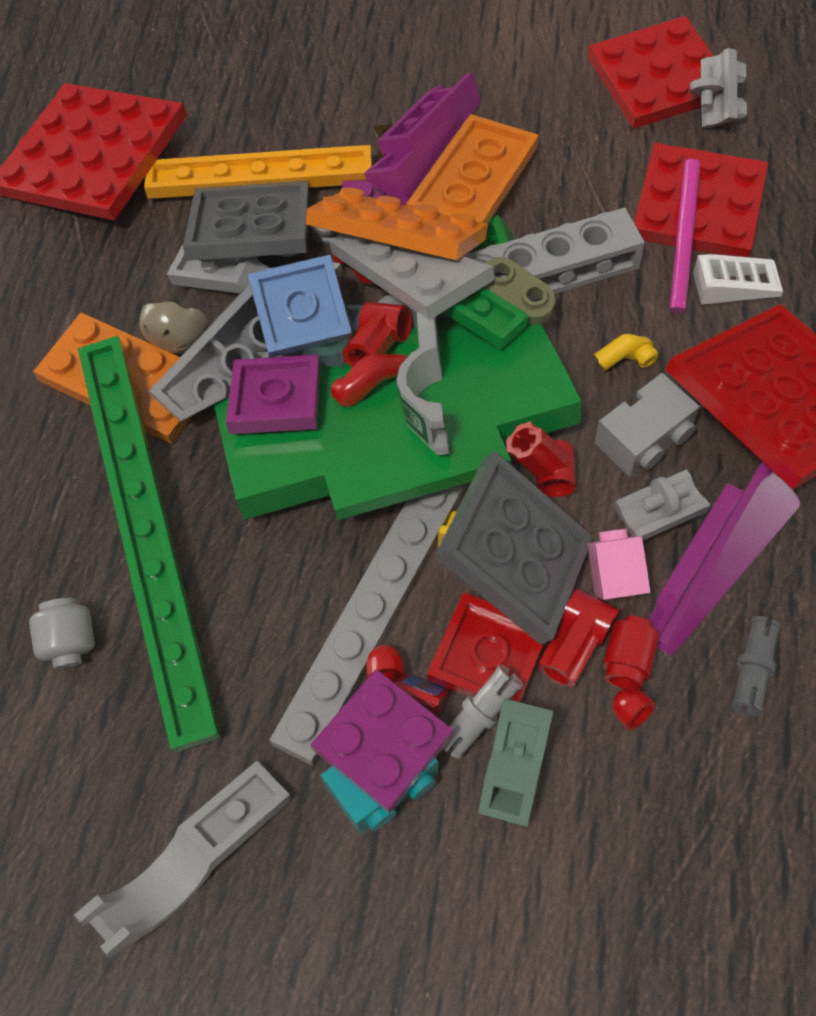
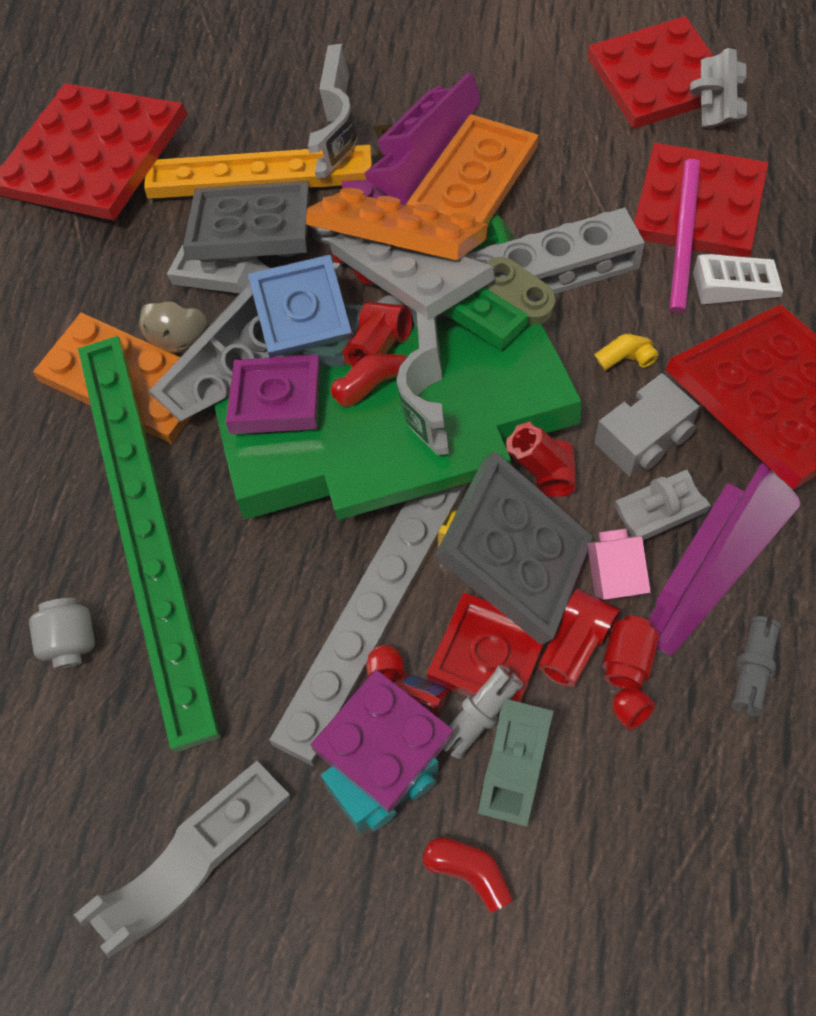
(340, 136): none -> light grey piece
(470, 865): none -> red arm

